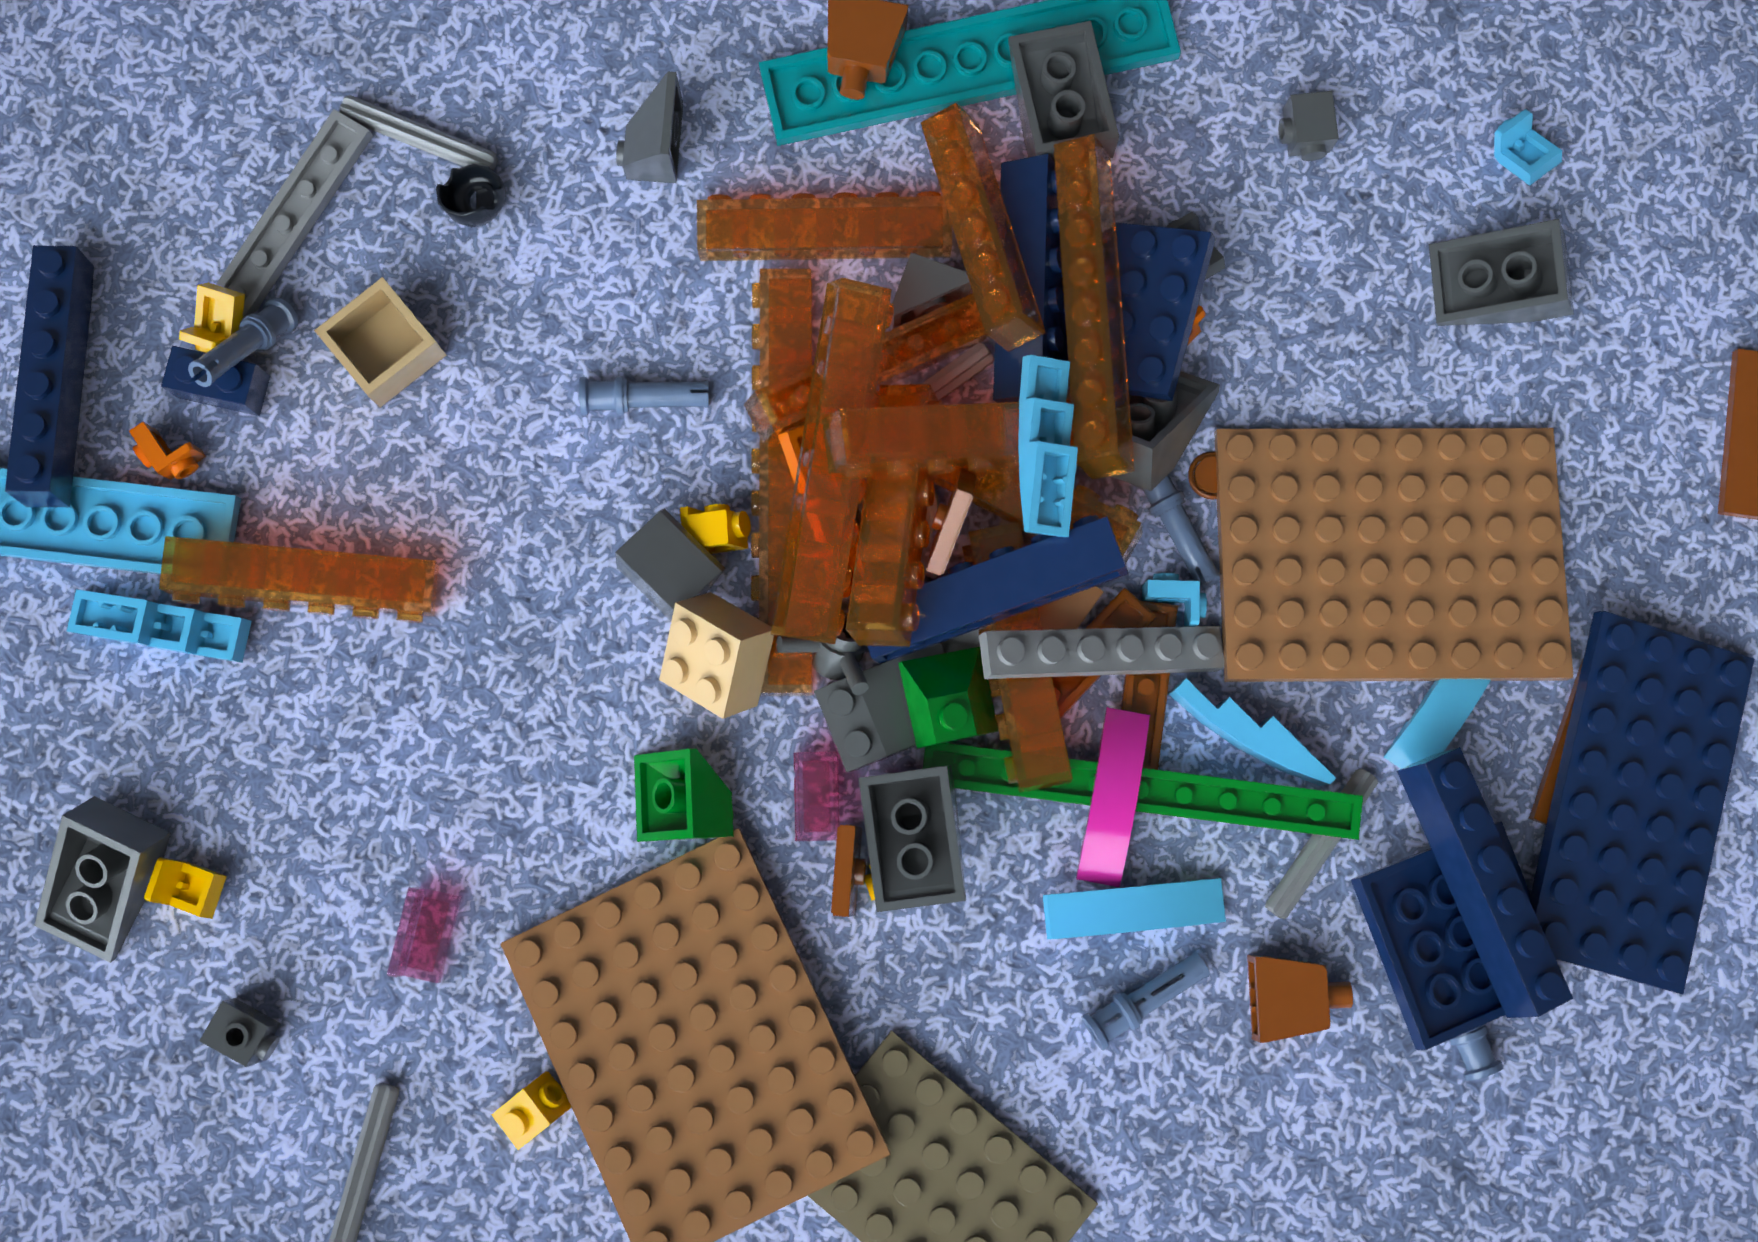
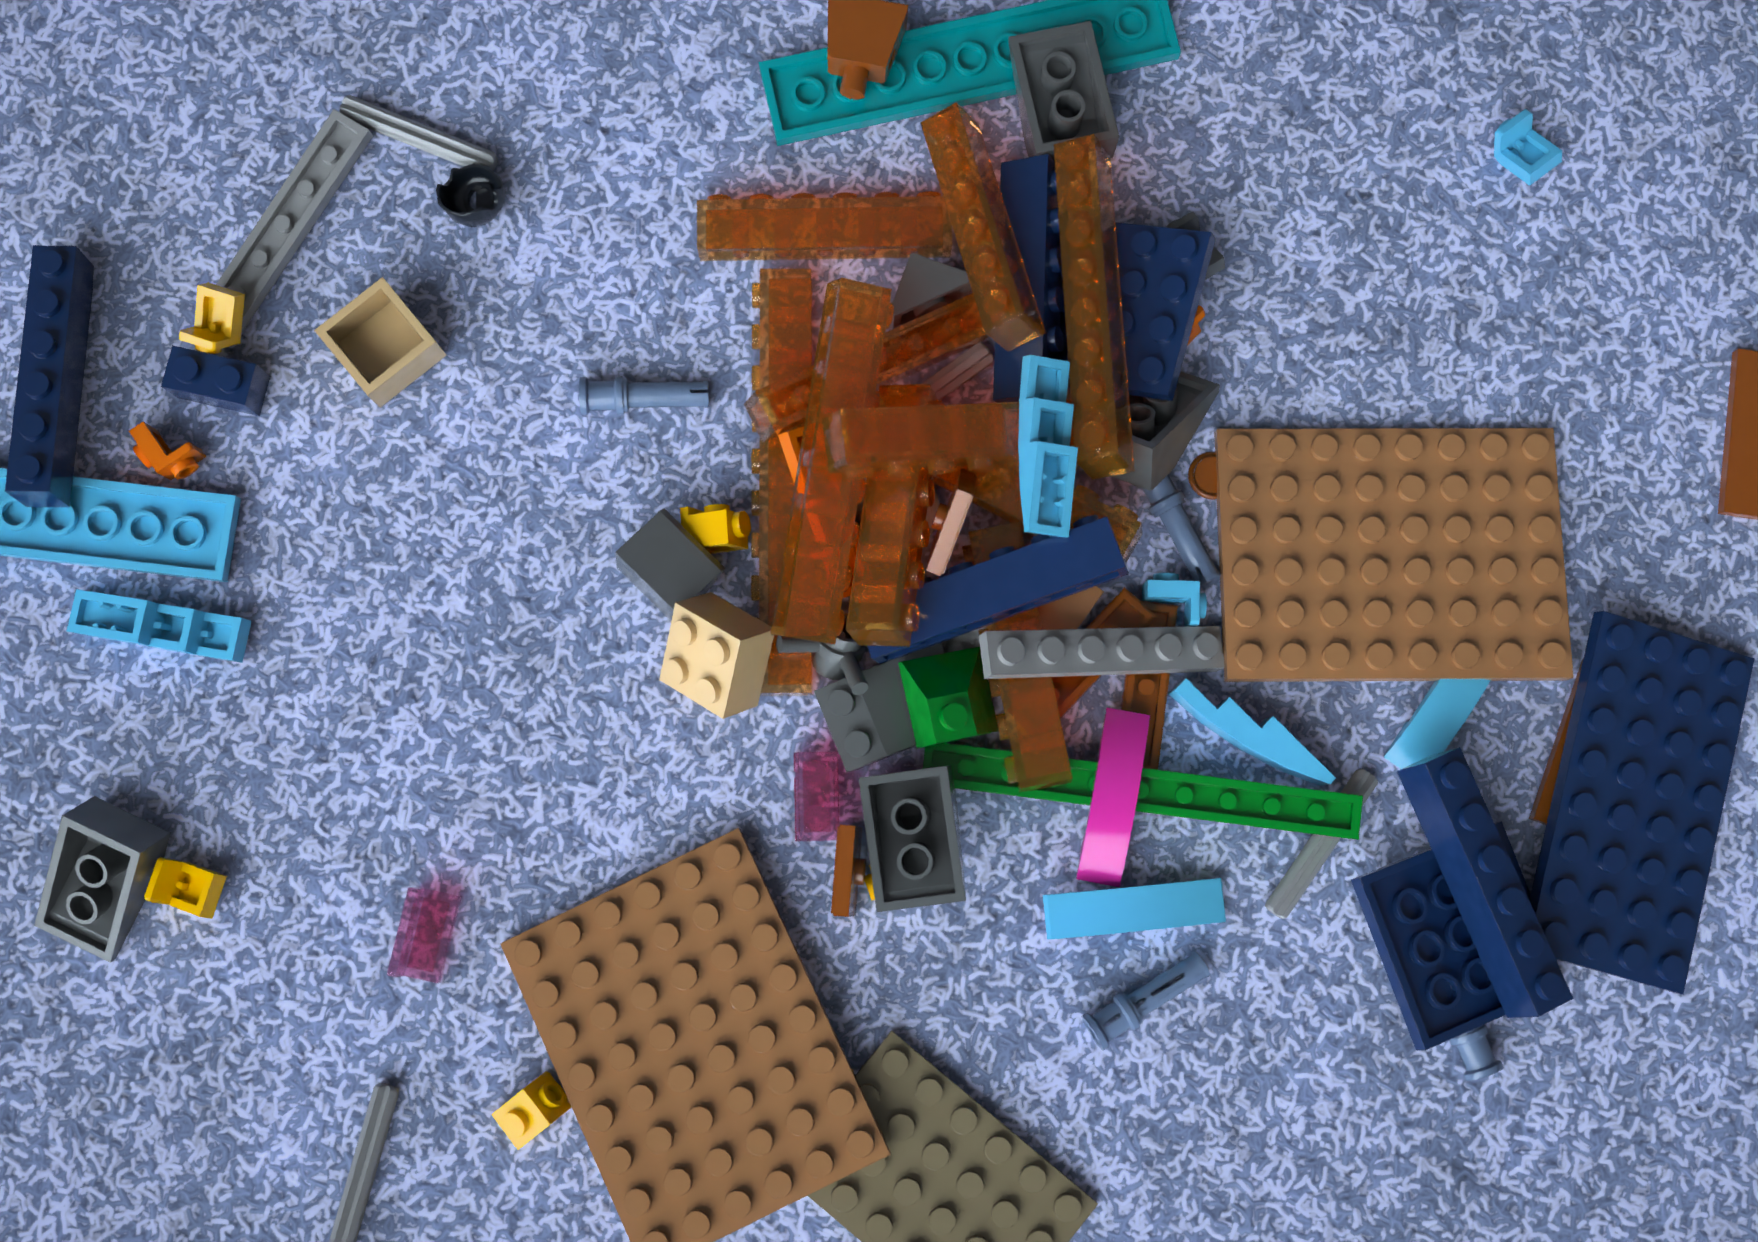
(241, 1033): dark grey brick -> none
(254, 333): sand blue pin -> none
(298, 577): clear orange brick -> none
(654, 135): dark grey slope -> none
(680, 797): green slope -> none
(1292, 997): dark orange torso -> none
(1309, 125): dark grey brick -> none
(1502, 276): dark grey slope -> none

